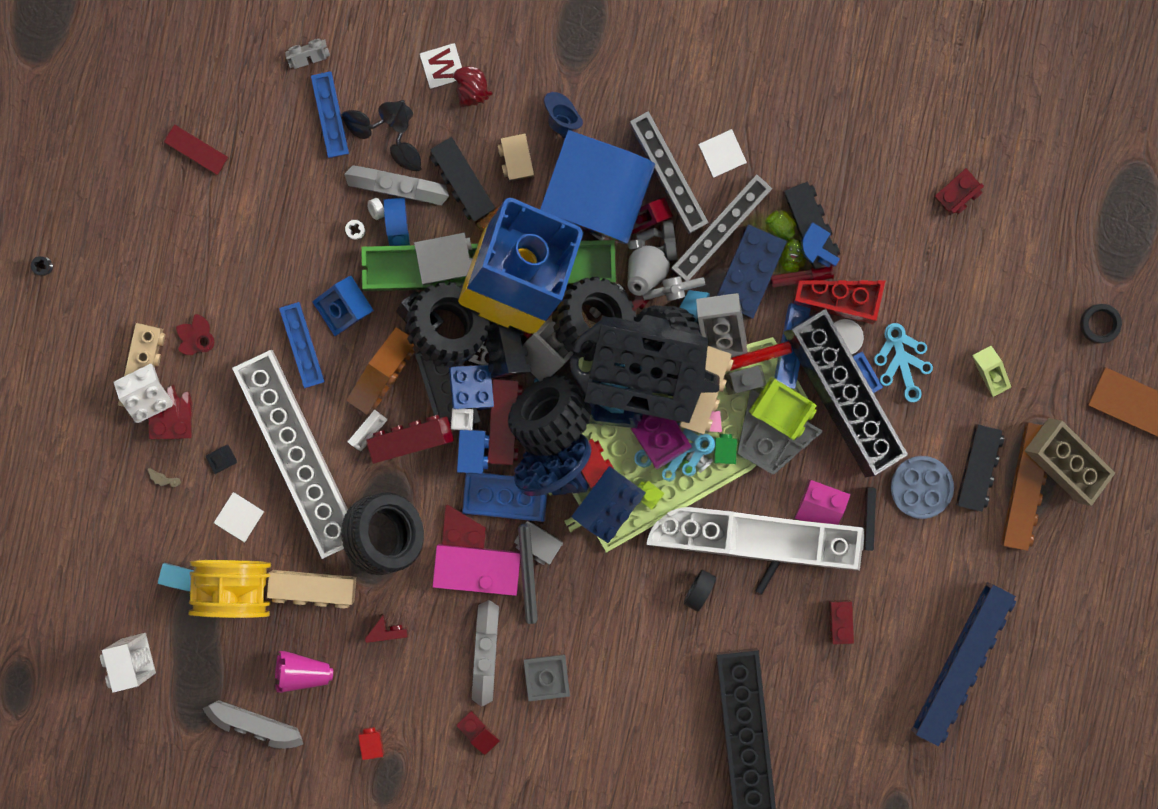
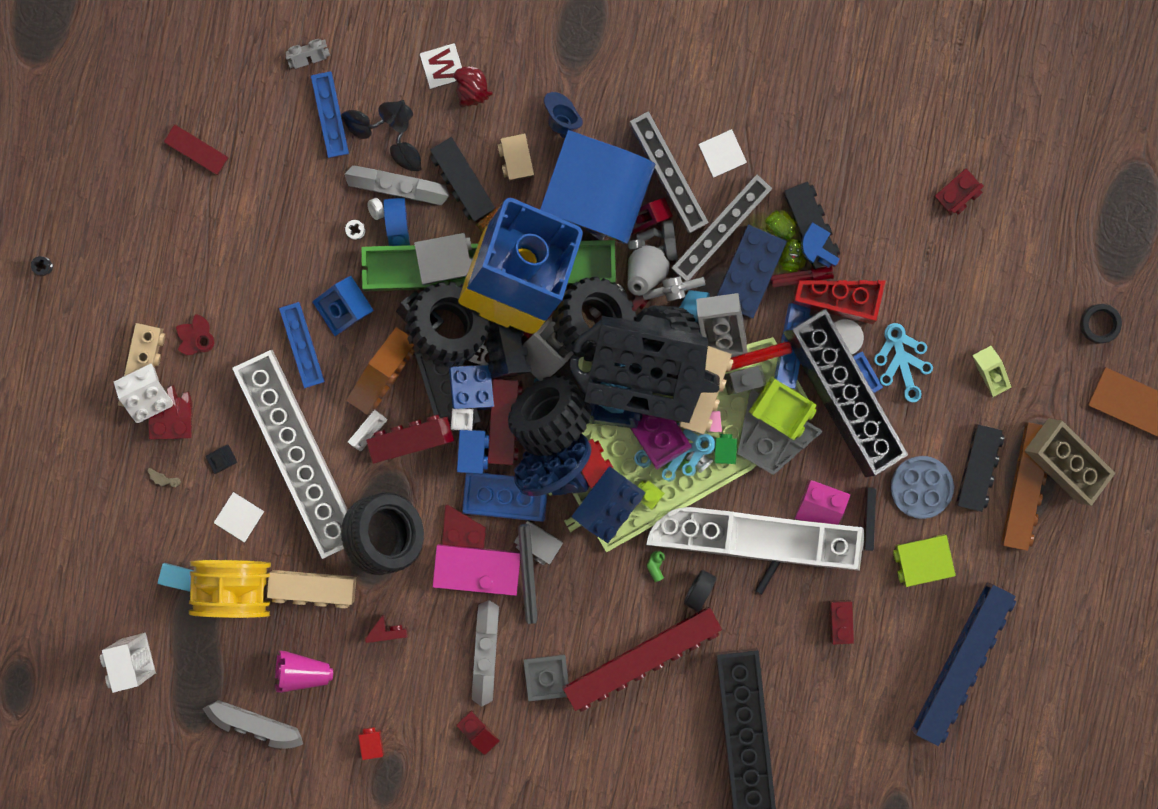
(642, 658): none -> dark red brick
(654, 564): none -> bright green arm
(924, 560): none -> lime panel

